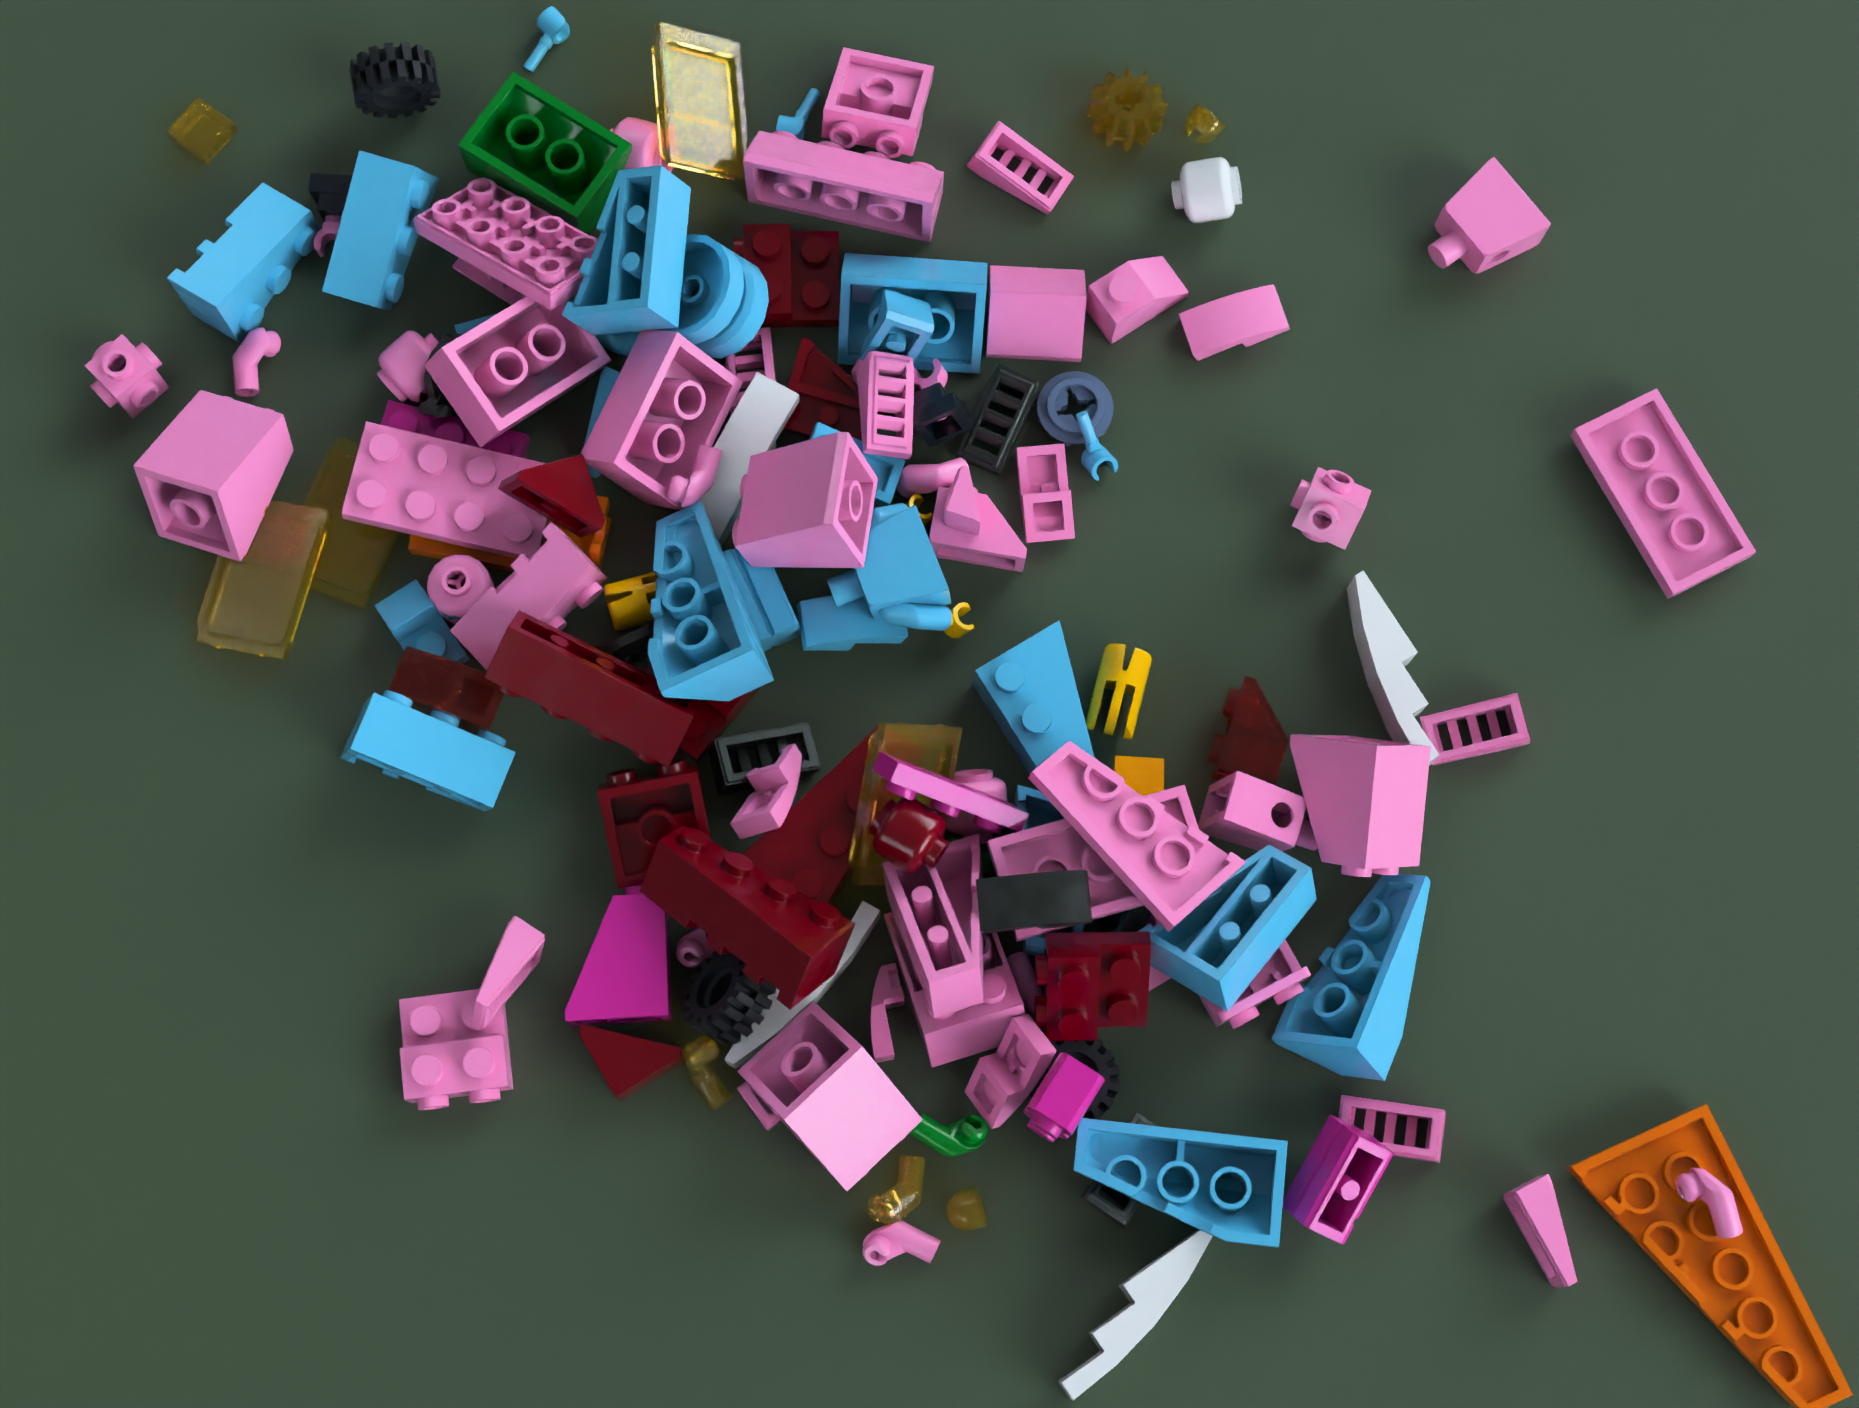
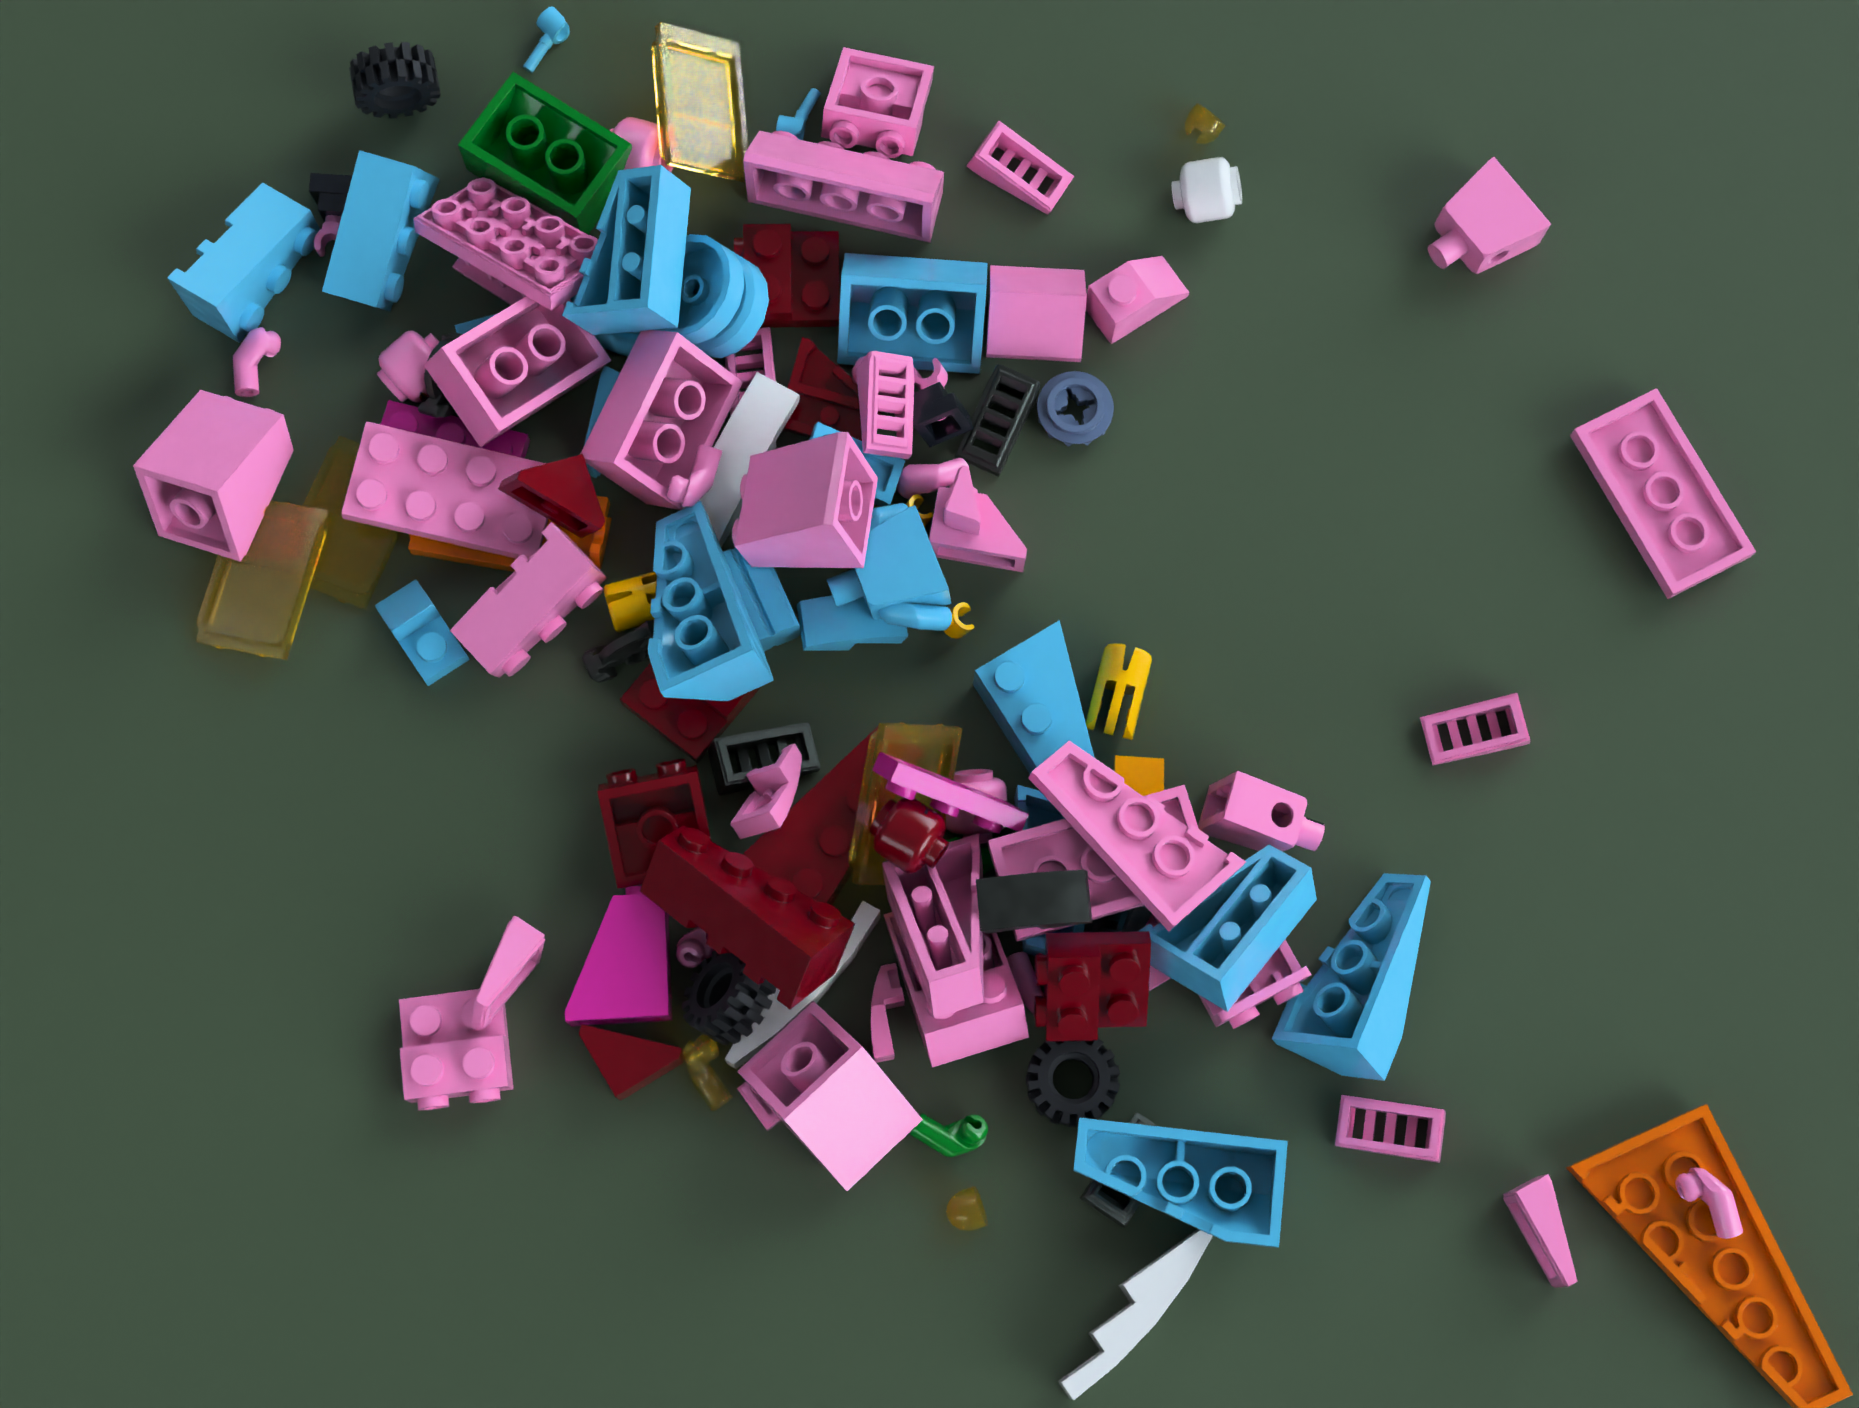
(126, 375): bright pink brick -> none
(202, 130): clear yellow tile -> none
(429, 750): medium azure wedge -> none
(446, 584): bright pink head -> none
(447, 687): clear red slope -> none
(590, 689): dark red brick -> none
(897, 1239): bright pink arm -> none
(901, 326): medium azure slope -> none
(903, 1196): clear yellow arm -> none
(1011, 1073): bright pink slope -> none
(1044, 493): bright pink slope -> none
(1062, 1098): dark pink brick -> none
(1094, 452): medium azure hand -> none
(1128, 92): clear yellow gear -> none
(1234, 320): bright pink slope -> none
(1253, 736): clear red slope -> none
(1329, 507): bright pink brick -> none
(1336, 1179): dark pink brick -> none
(1363, 800): bright pink slope -> none
(1383, 655): white slope -> none

